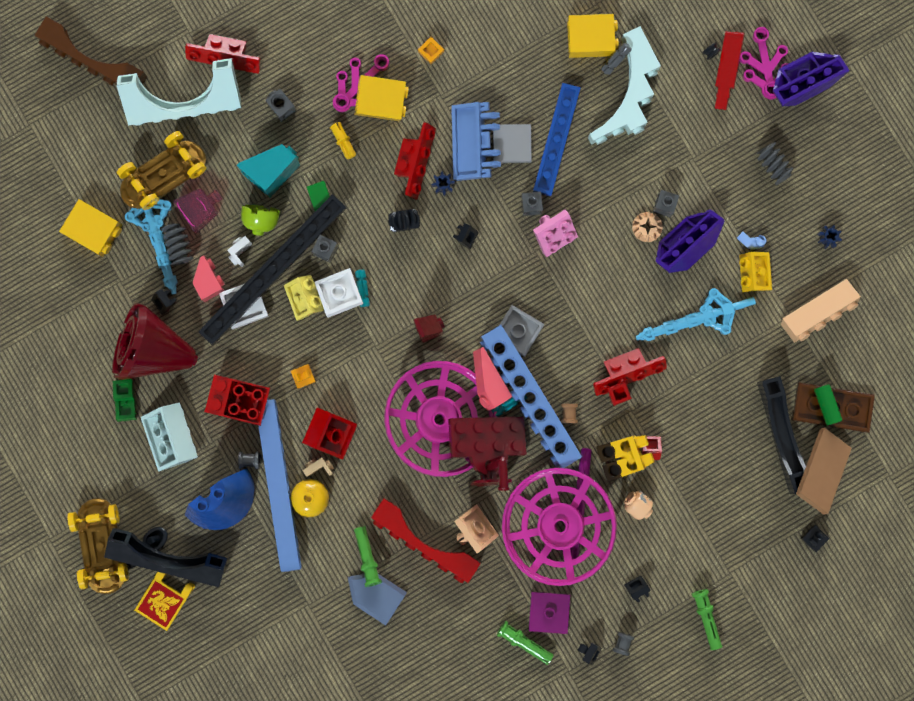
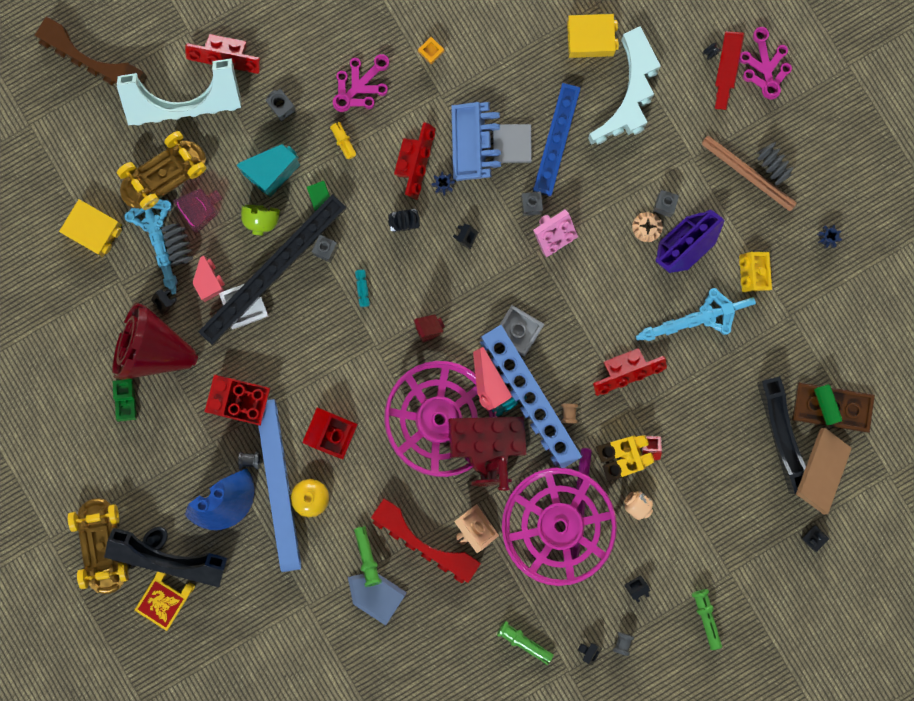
(169, 436): light aqua slope -> none
(239, 246): white bracket -> none
(303, 297): light yellow bracket -> none
(303, 376): light orange tile -> none
(313, 466): tan bracket -> none
(338, 292): white plate -> none
(381, 98): yellow brick -> none
(549, 612): magenta plate -> none
(616, 58): dark grey axle -> none
(619, 393): red slope -> none
(749, 173): none -> nougat axle
(752, 243): light blue arm -> none
(808, 77): dark purple wedge -> none
(820, 311): light nougat brick -> none

